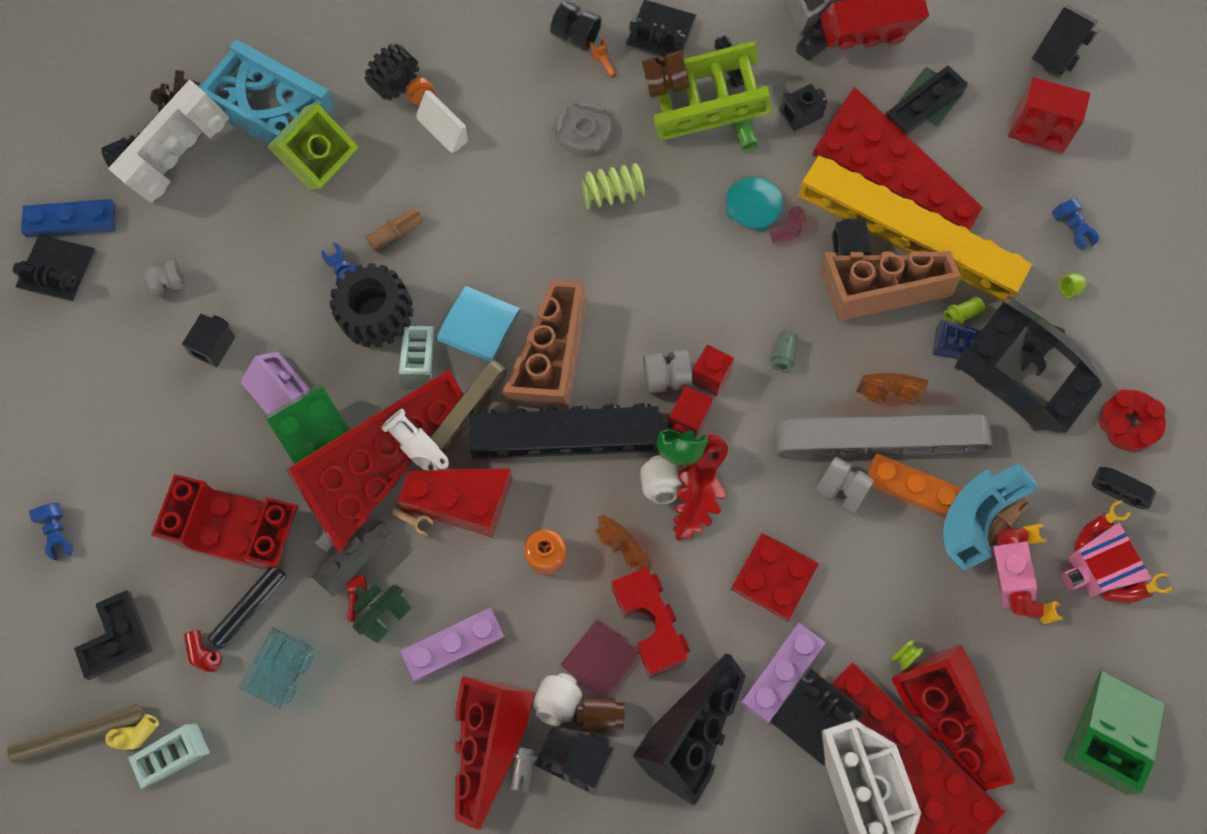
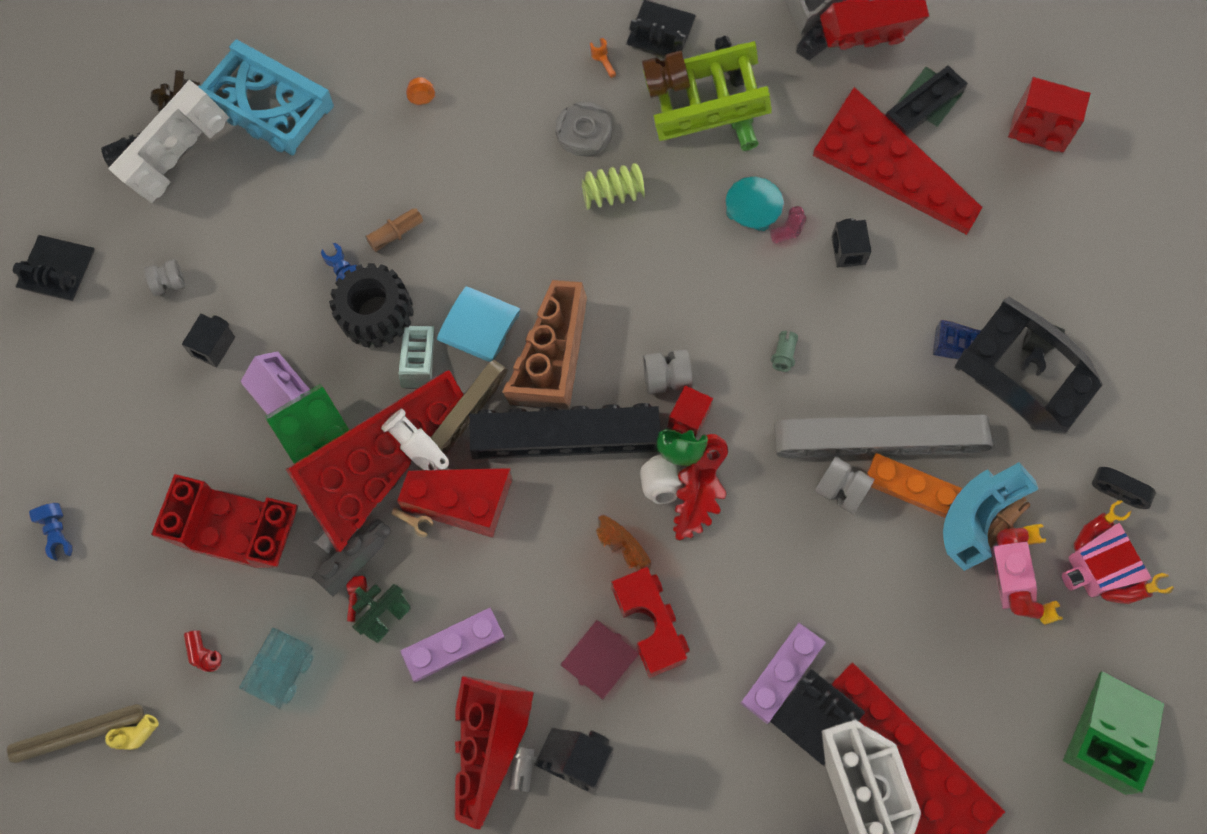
(68, 218): blue plate -> none
(123, 639): black plate -> none
(190, 748): light aqua slope -> none
(246, 607): black axle -> none
(313, 146): lime brick -> none
(391, 71): black tyre -> none
(442, 122): white slope -> none
(546, 562): orange head -> none
(557, 699): white head -> none
(575, 25): black wheel -> none
(600, 715): reddish brown brick -> none
(685, 738): black wedge -> none
(712, 370): red brick -> none
(774, 577): red plate -> none
(803, 106): black brick -> none
(880, 385): clear orange slope -> none
(887, 281): nougat wedge -> none
(907, 654): lime bush -> none
(913, 227): yellow brick -> none
(954, 707): red wedge -> none
(965, 310): lime pin -> none
(1065, 38): black brick -> none
(1070, 211): blue piece -> none
(1072, 285): lime hinge -> none
(1147, 411): red plate -> none

